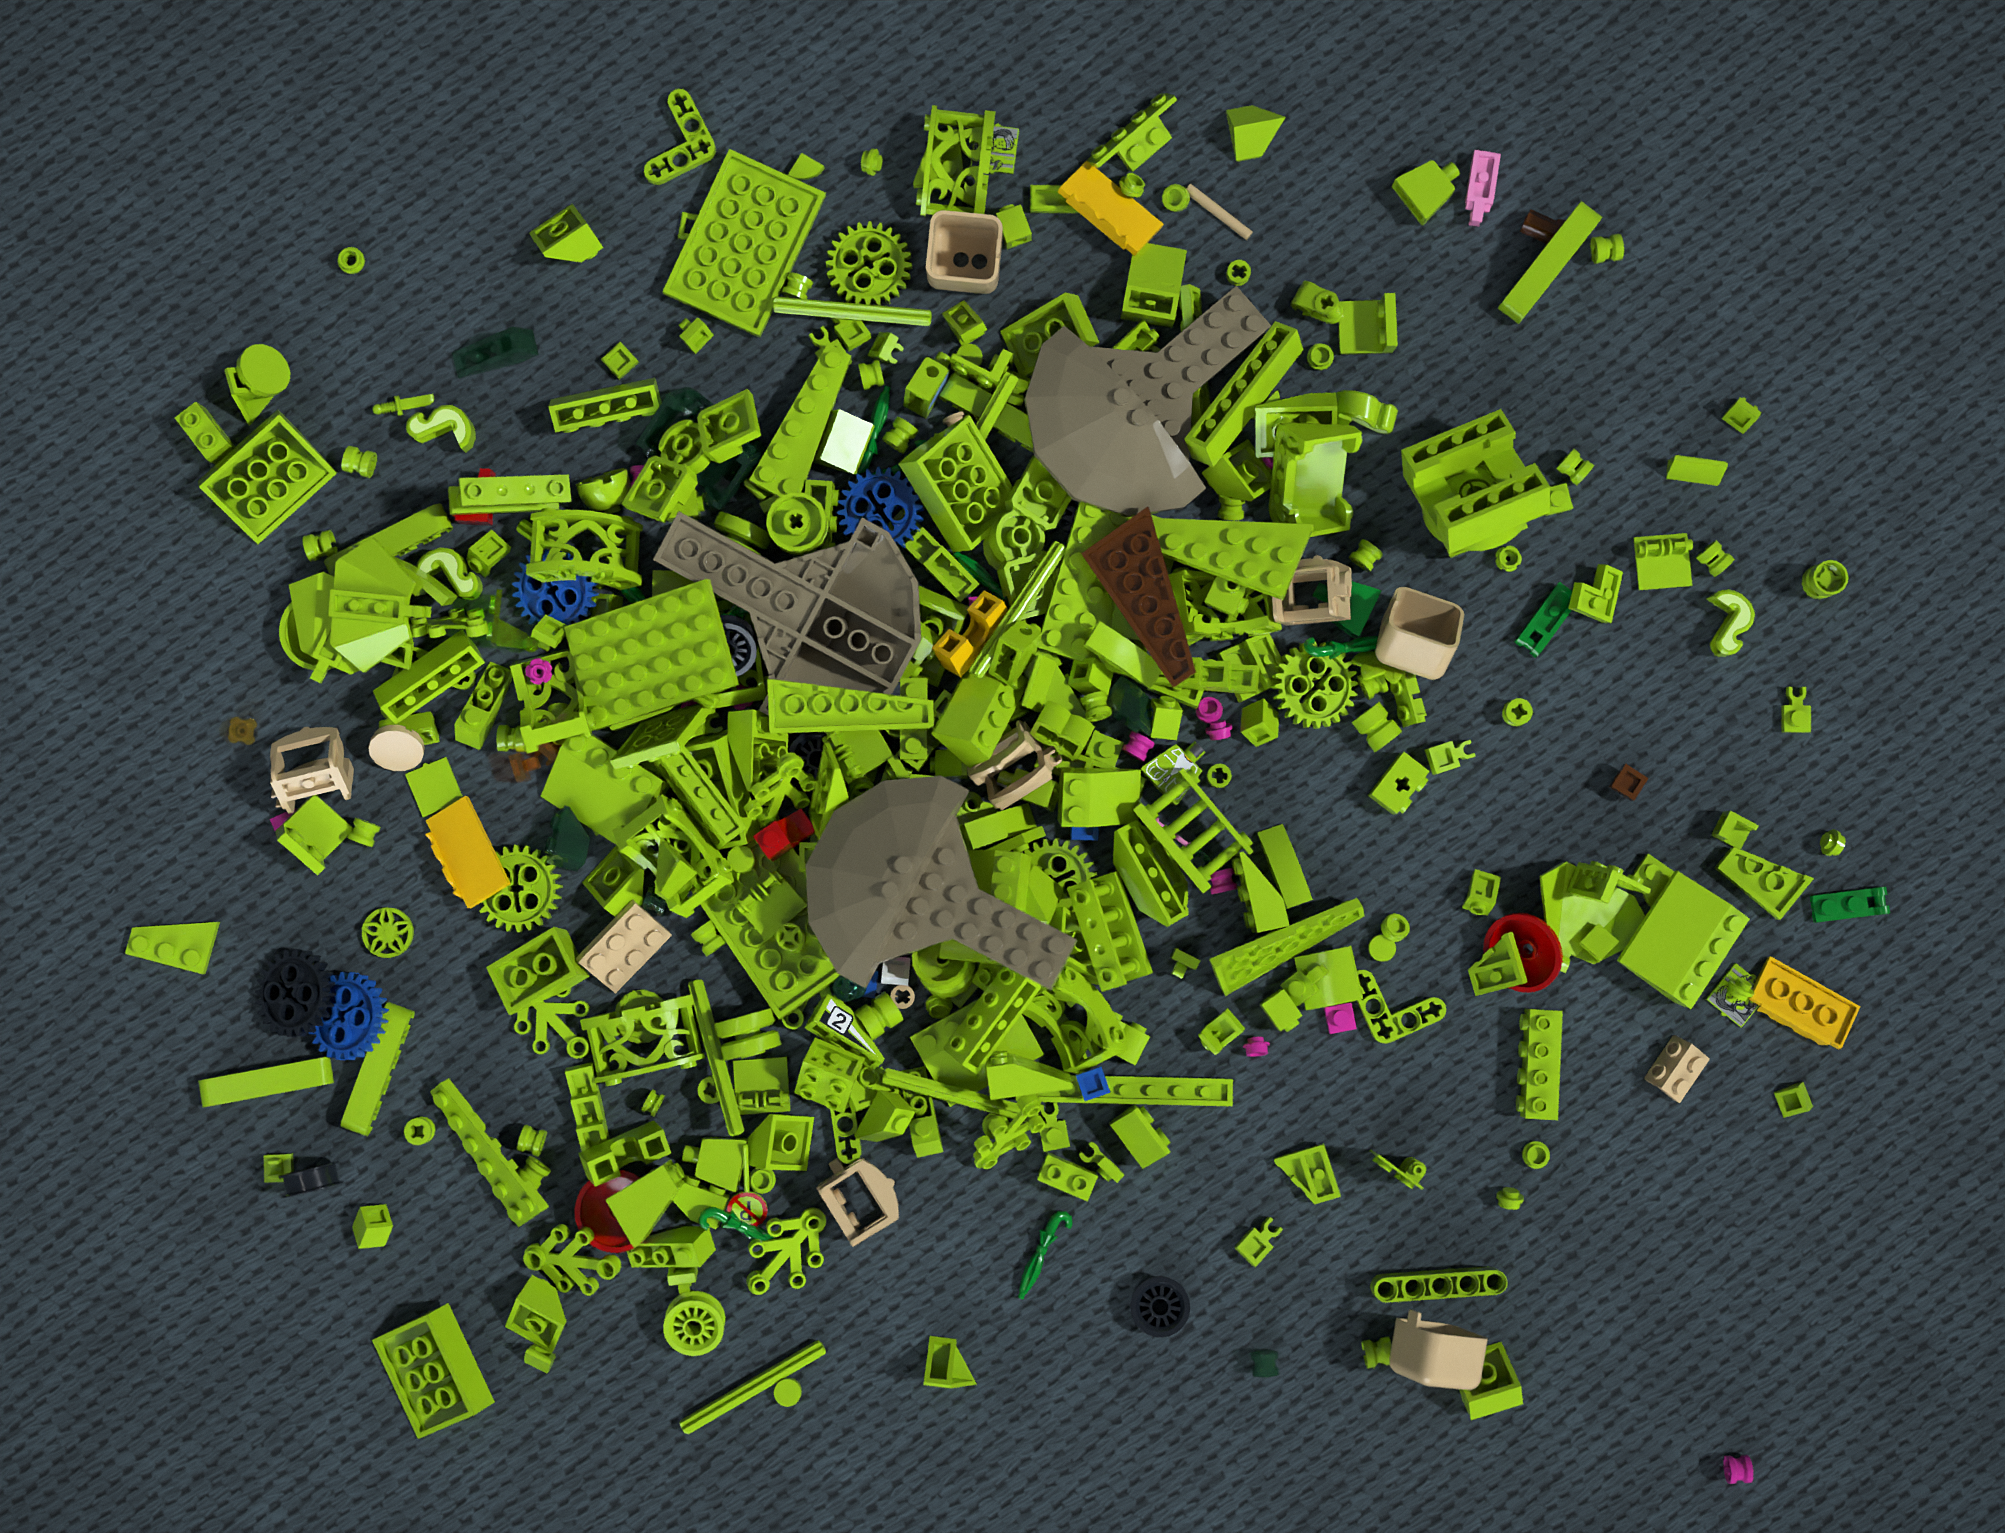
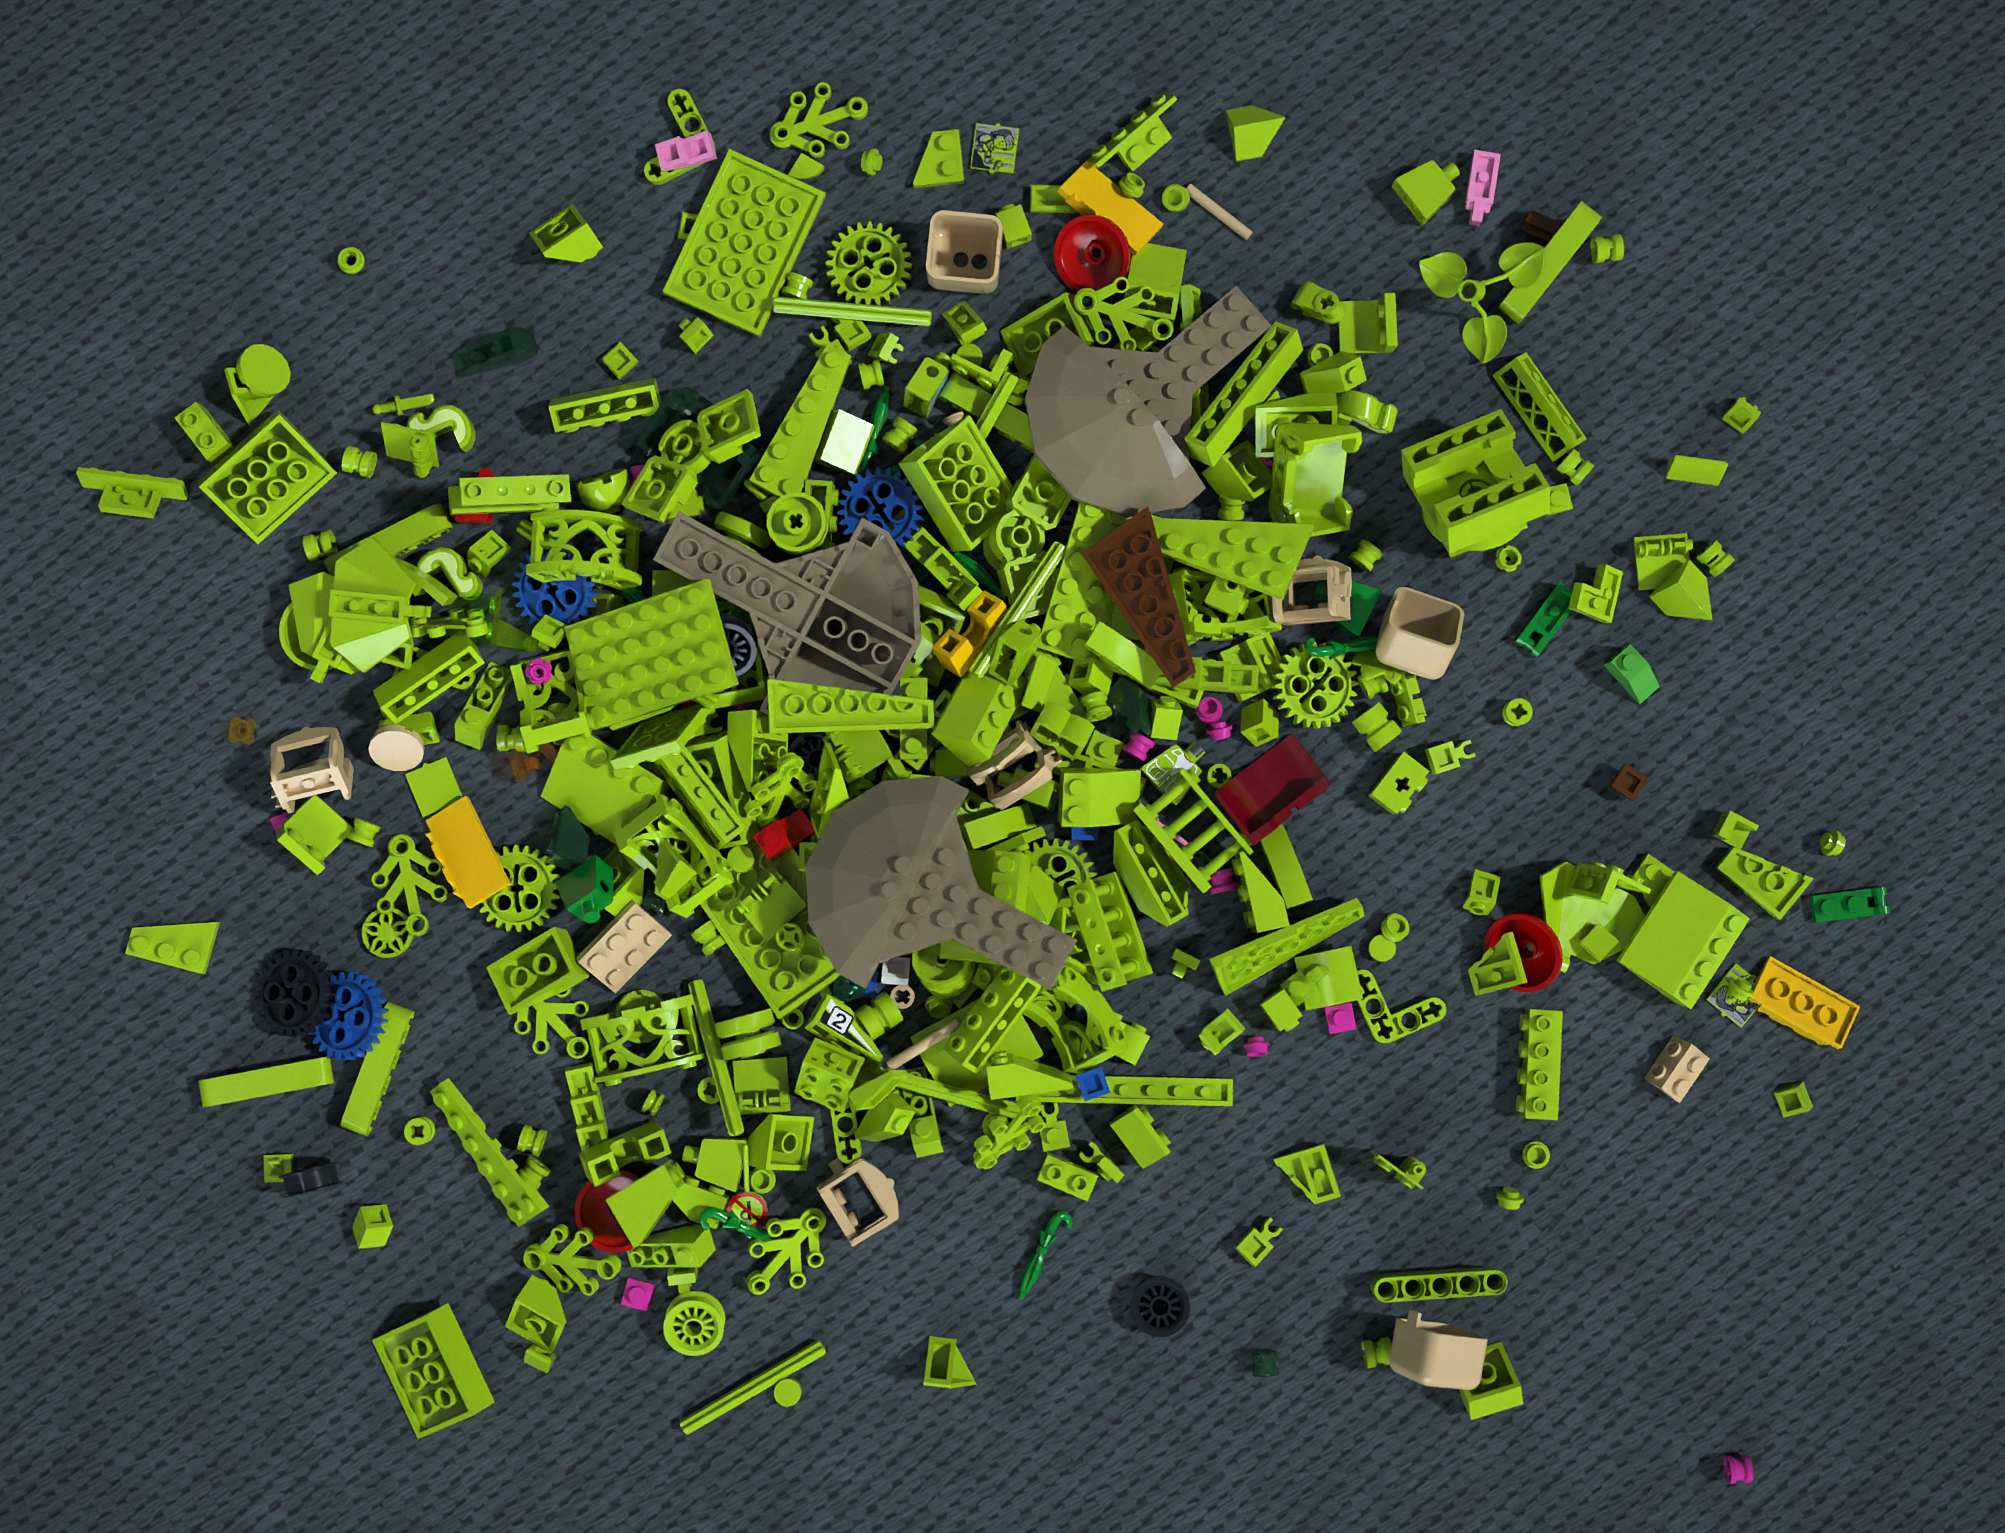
(131, 492): none -> lime bracket
(407, 880): none -> lime plant
(412, 446): none -> lime hinge
(587, 889): none -> green torso
(638, 1293): none -> dark pink plate
(685, 152): none -> bright pink slope
(814, 122): none -> lime plant
(873, 1092): none -> lime slope
(923, 1044): none -> tan bar
(964, 593): none -> lime tile
(979, 131): lime fence -> none
(1077, 258): none -> red dish
(1119, 313): none -> lime plant
(1237, 281): lime bush -> none
(1270, 787): none -> dark red panel
(1334, 374): none -> lime slope
(1444, 277): none -> lime plant
(1546, 400): none -> lime fence
(1633, 673): none -> bright green slope
(1684, 593): none -> lime slope
(1738, 620): lime animal -> none
(1796, 716): lime plate -> none
(1831, 579): lime wheel -> none

